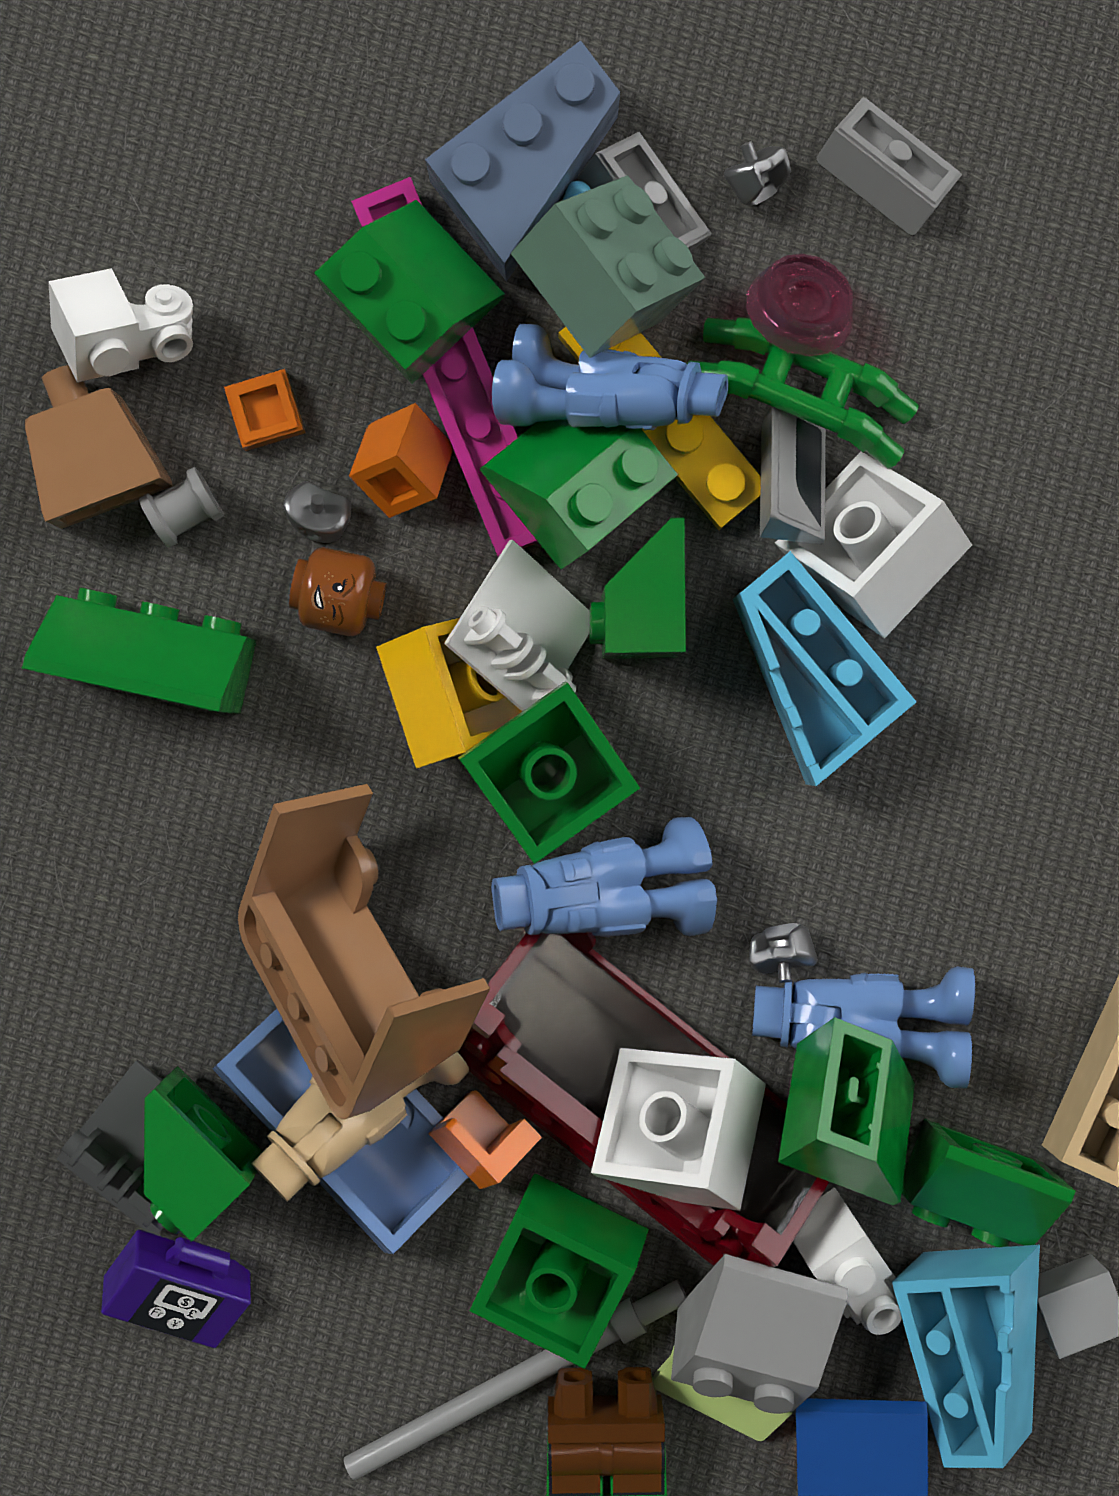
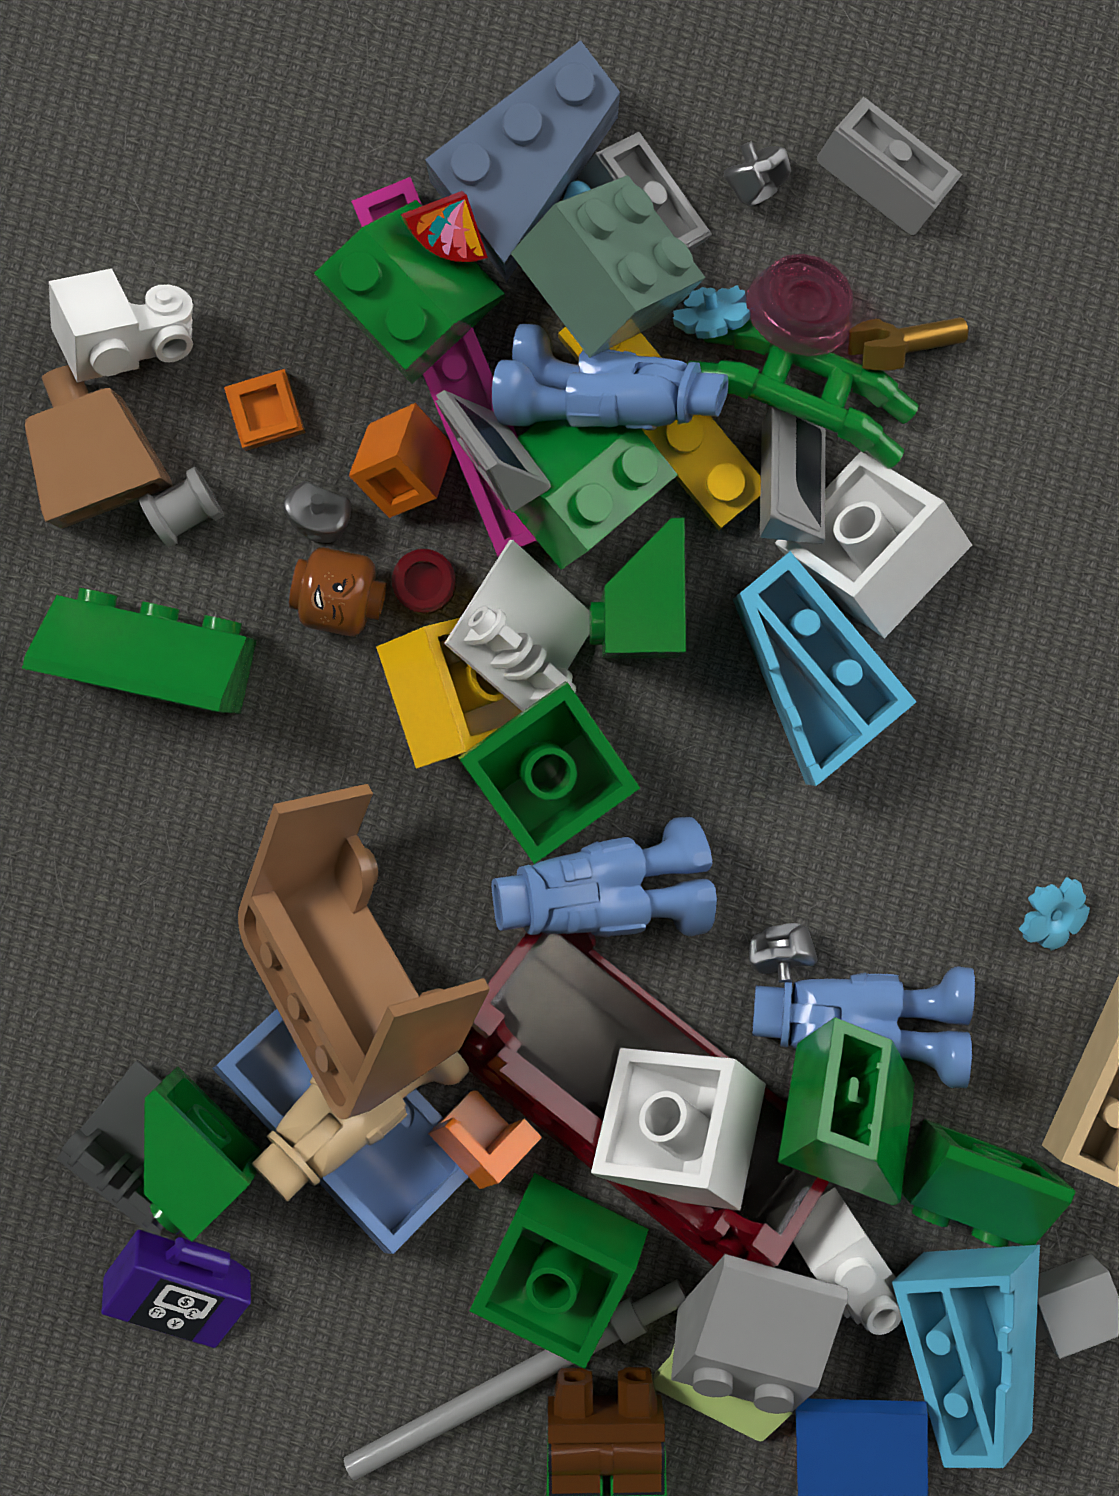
(424, 581): none -> dark red tile
(447, 228): none -> tile
(493, 451): none -> light grey slope
(712, 312): none -> medium azure plant
(886, 346): none -> pearl gold bar
(1057, 914): none -> medium azure plant

